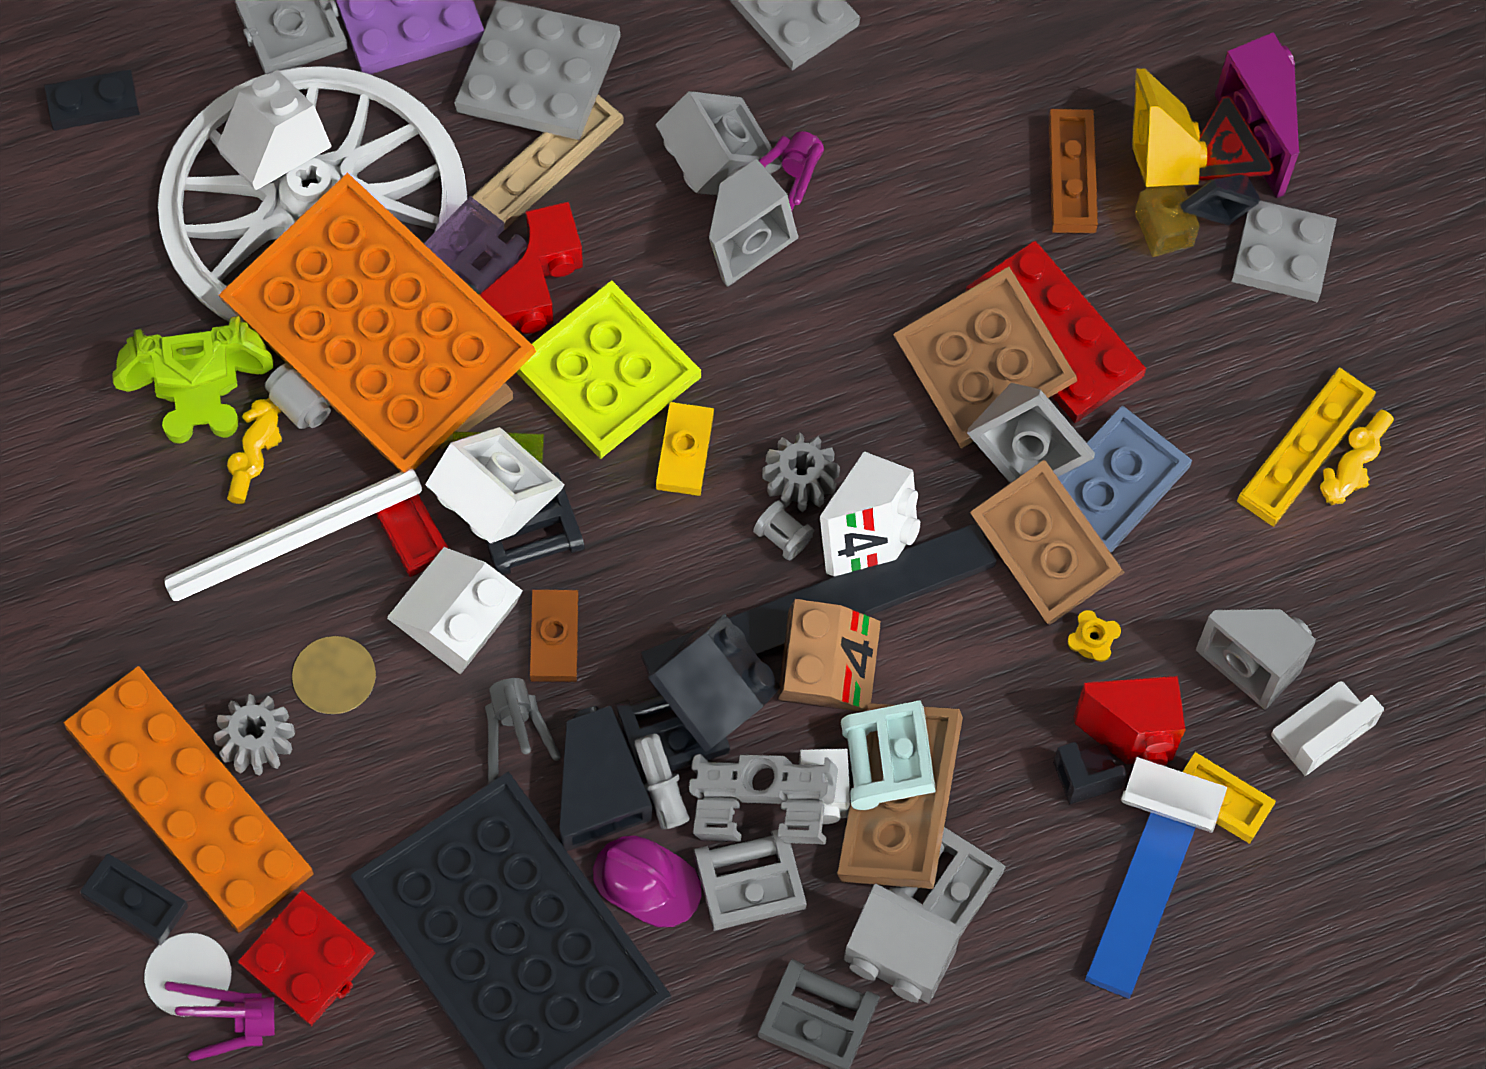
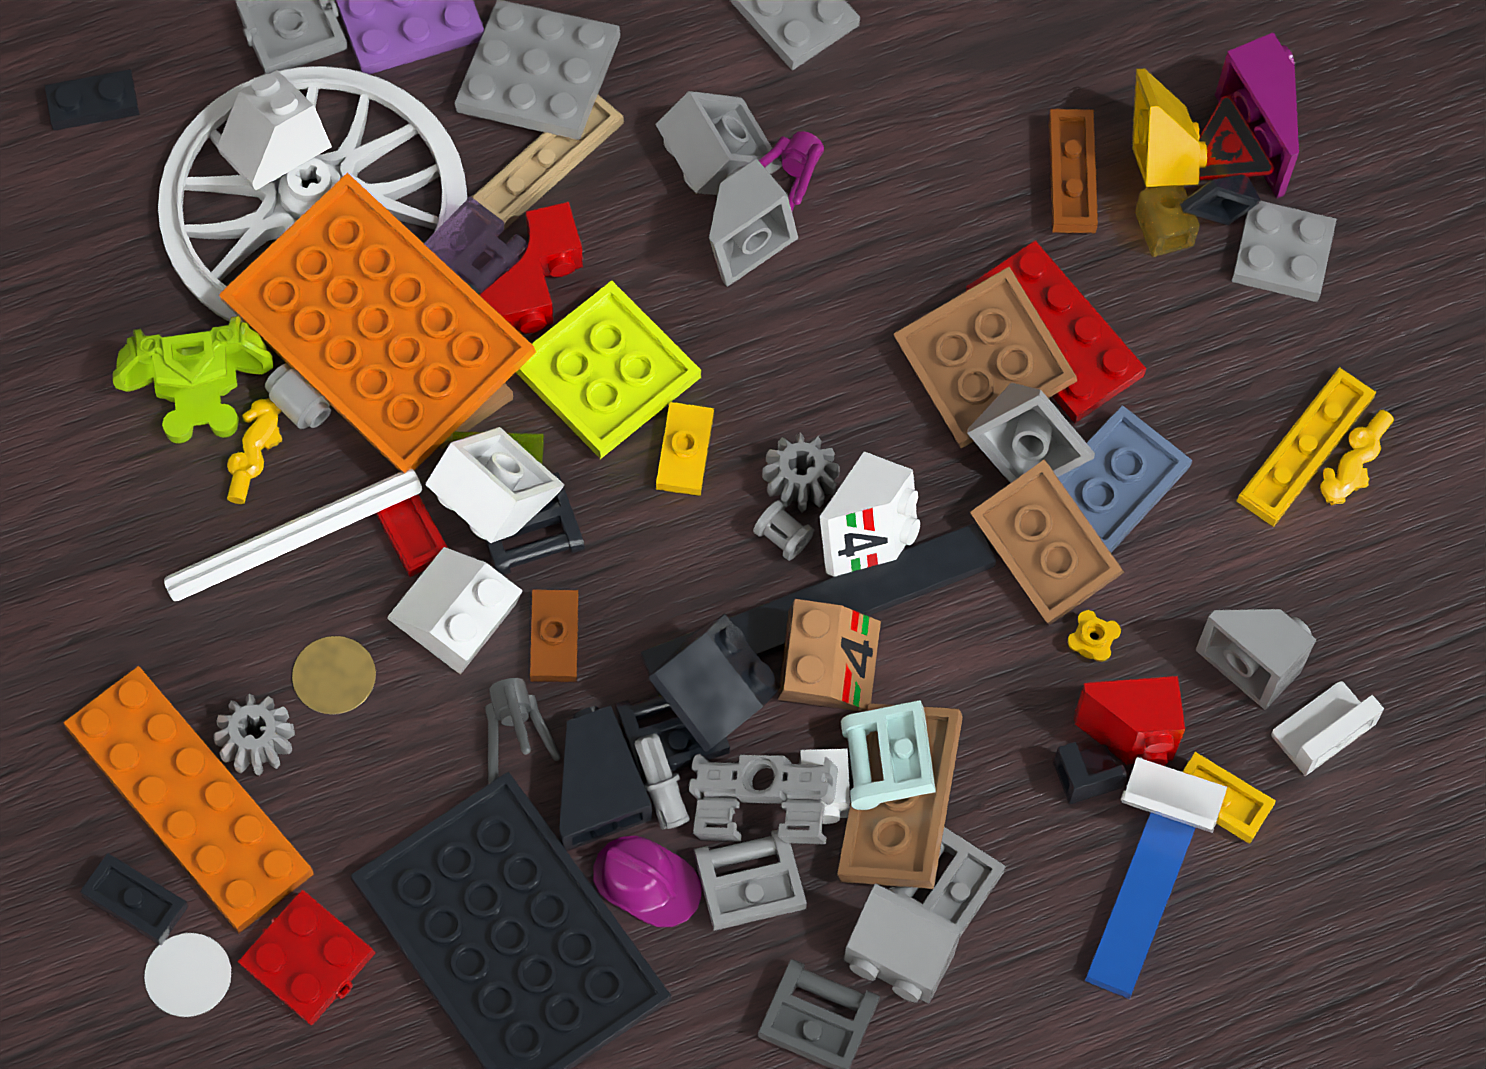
(251, 1013): magenta plant -> none

